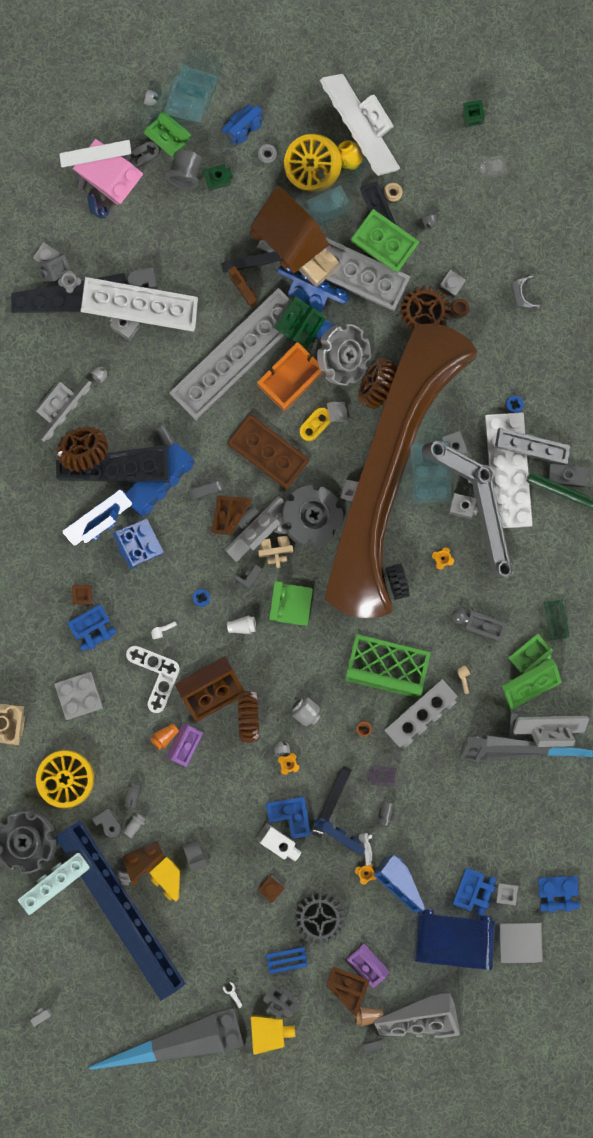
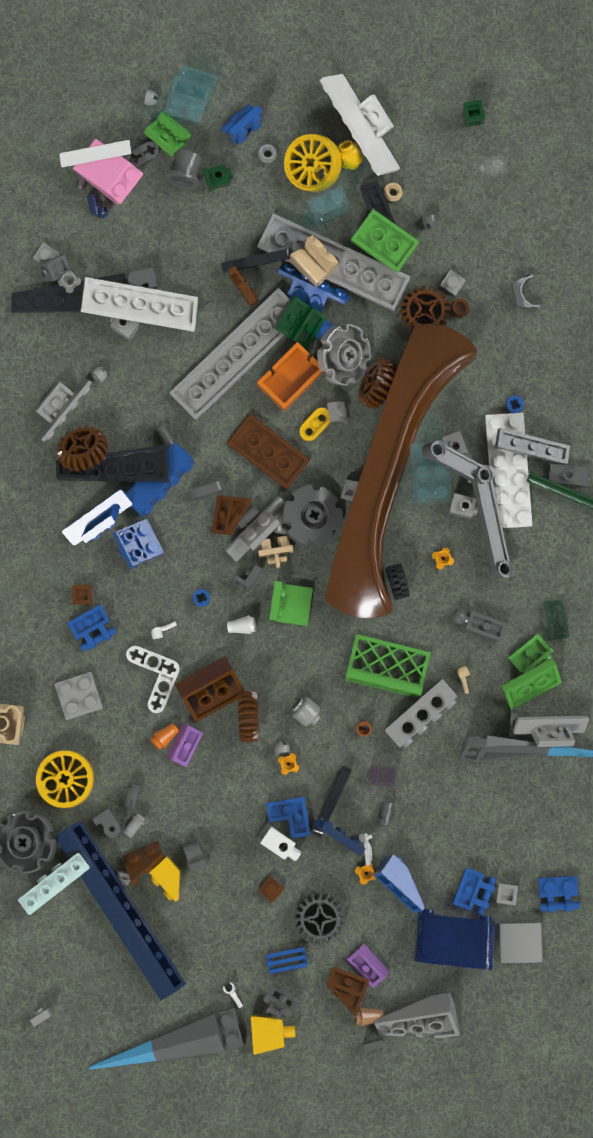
(288, 230): reddish brown windscreen -> none

